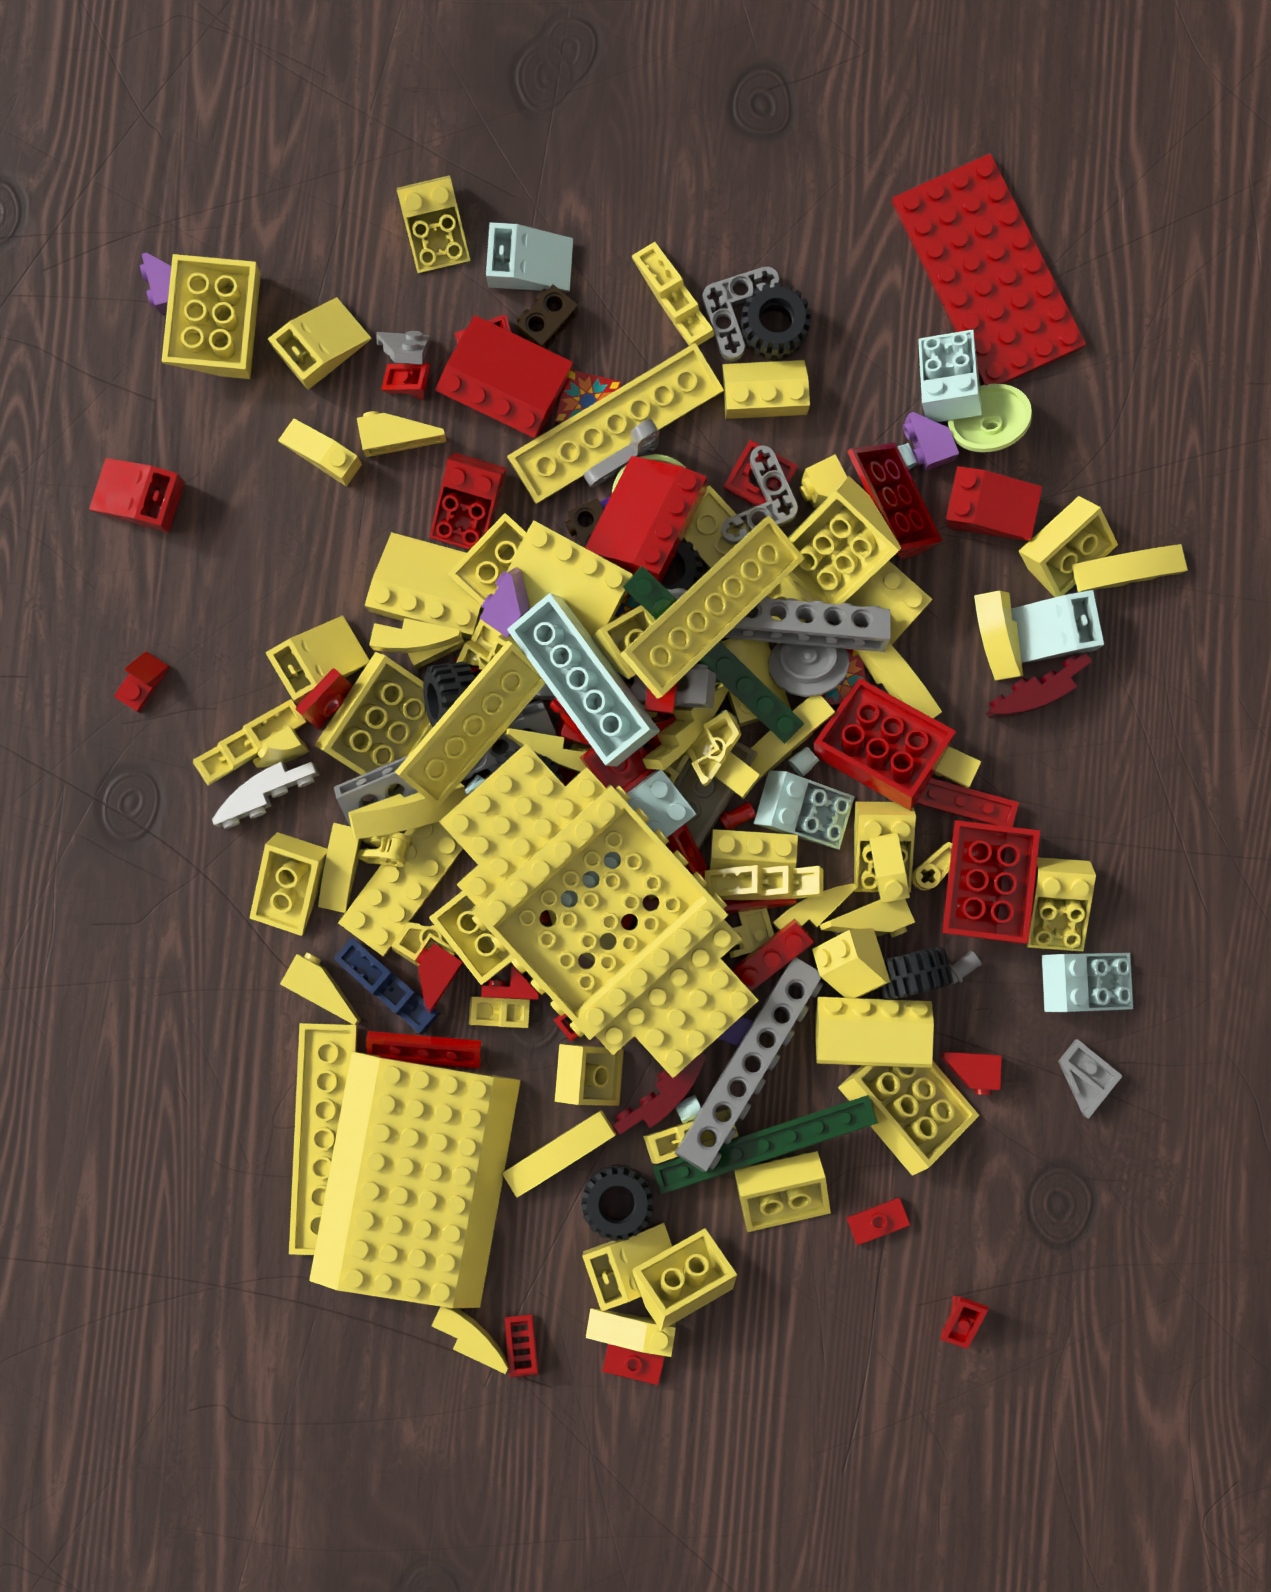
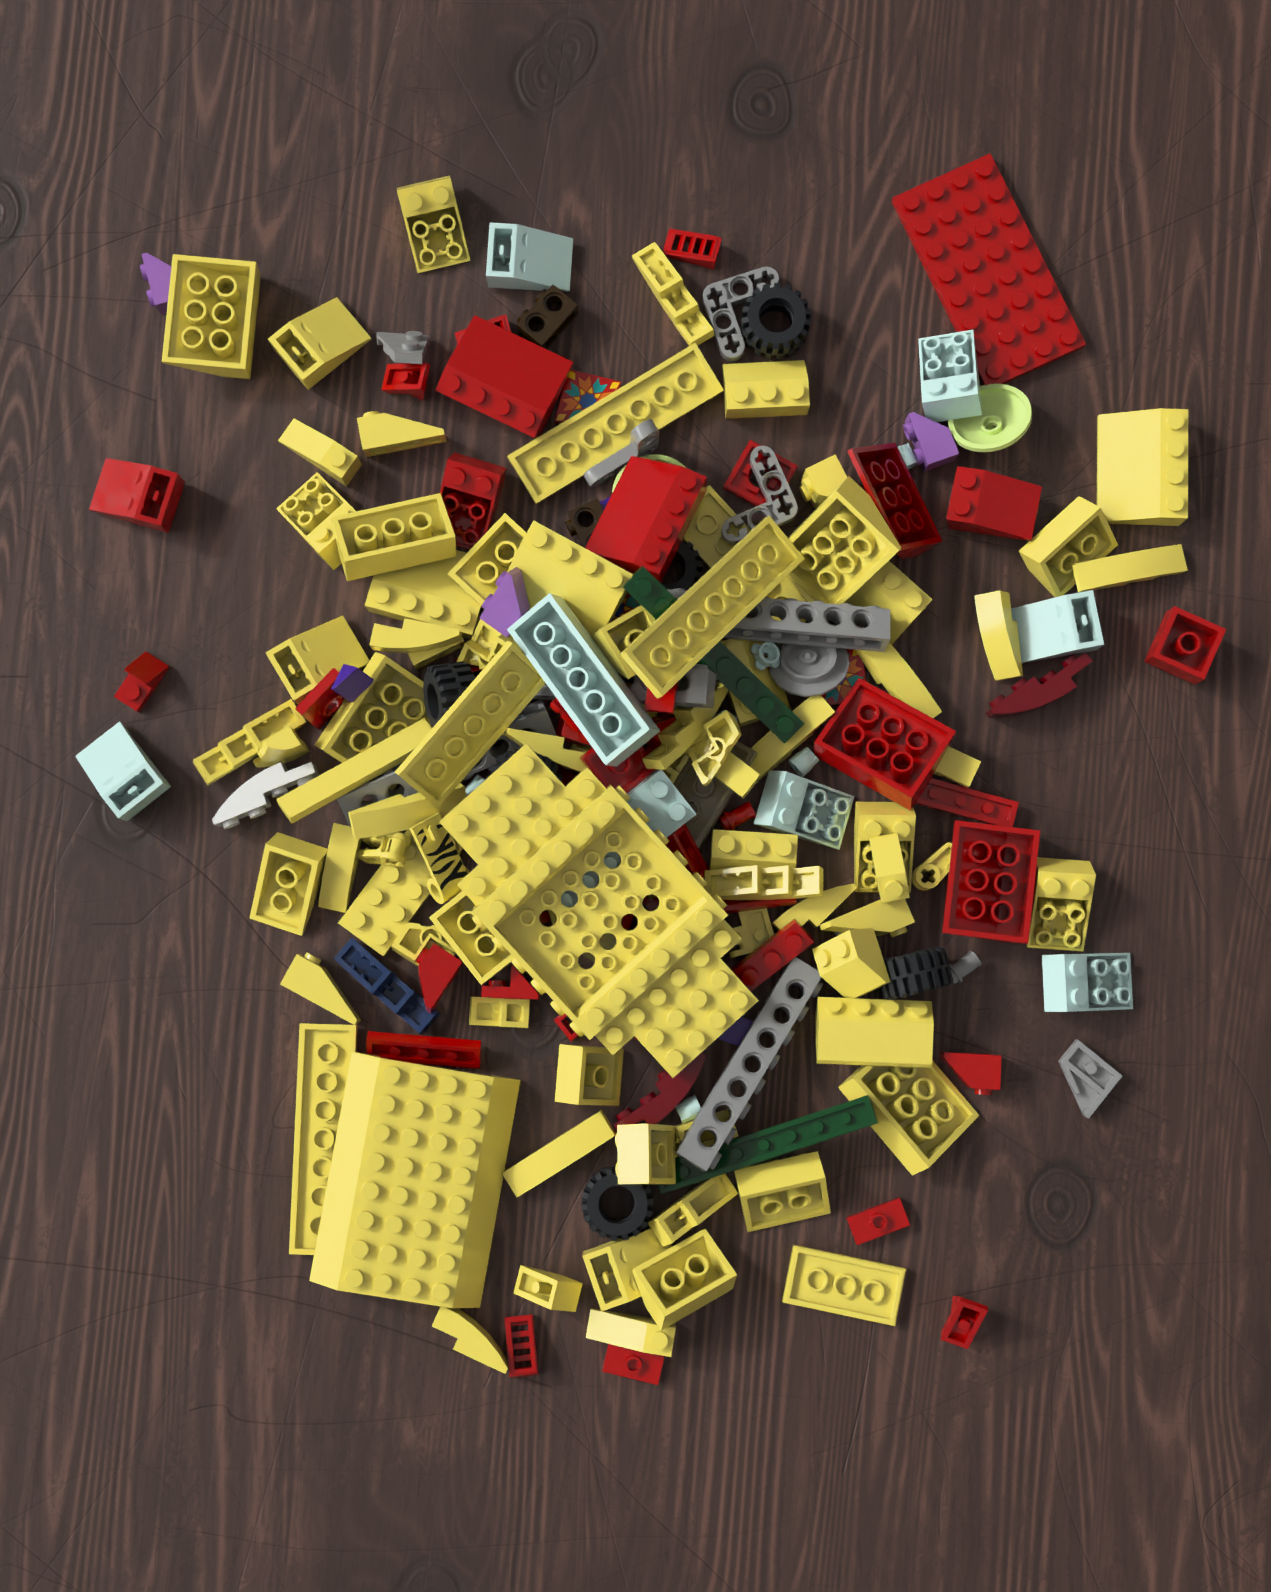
(122, 772): none -> light aqua slope
(310, 515): none -> light yellow slope
(351, 682): none -> slope
(352, 772): none -> light yellow tile
(394, 536): none -> light yellow slope
(440, 858): none -> light yellow door
(548, 1289): none -> light yellow slope
(645, 1154): none -> light yellow slope
(692, 1209): none -> light yellow slope
(704, 240): none -> red slope
(772, 653): none -> light aqua plate
(844, 1285): none -> light yellow tile
(1143, 467): none -> light yellow slope
(1185, 645): none -> red brick

